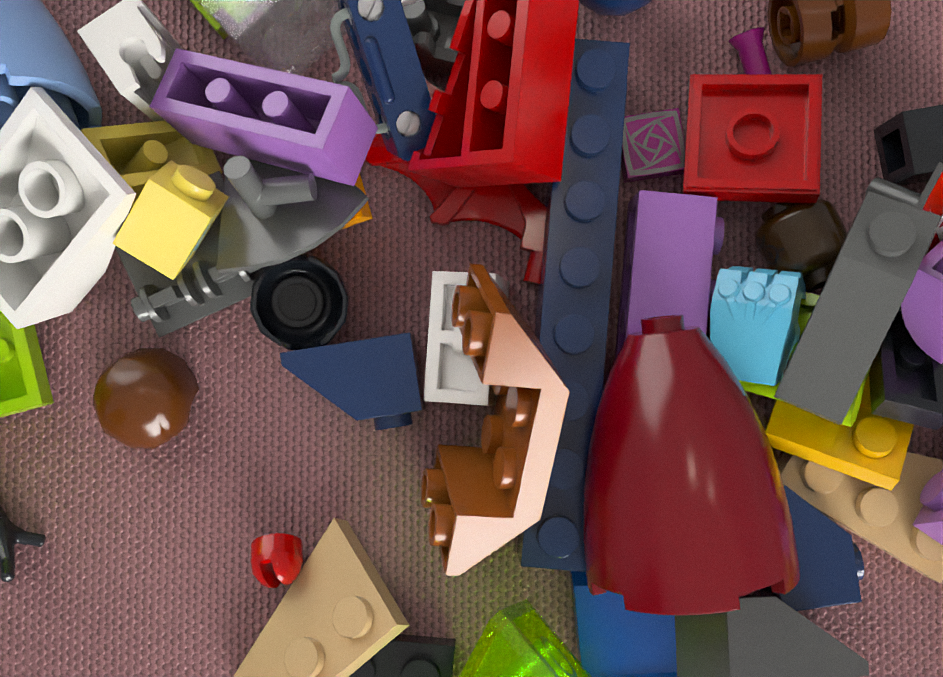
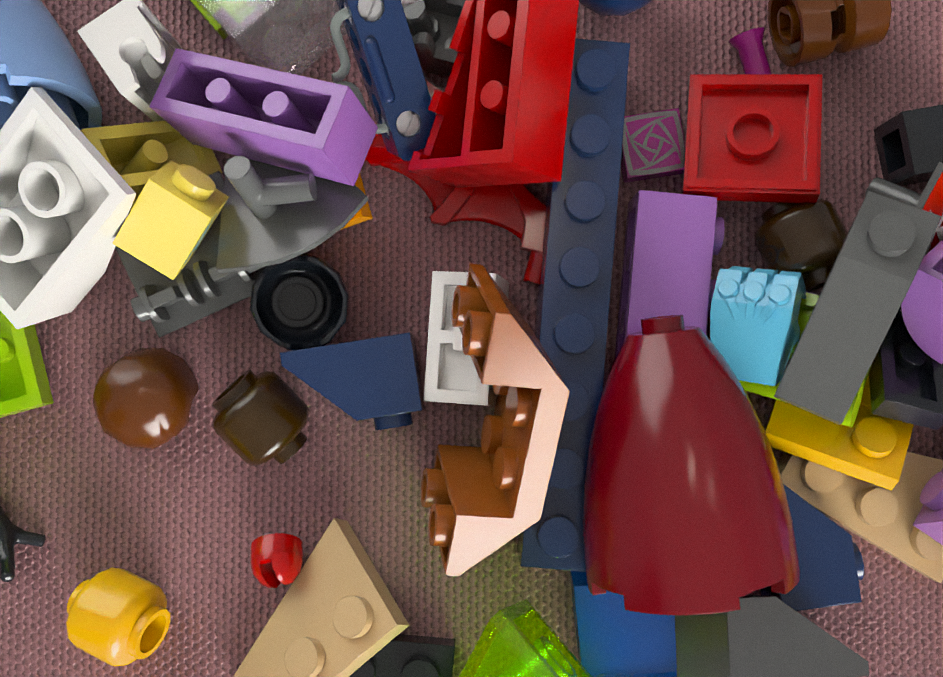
(117, 617): none -> yellow head
(261, 418): none -> dark brown head

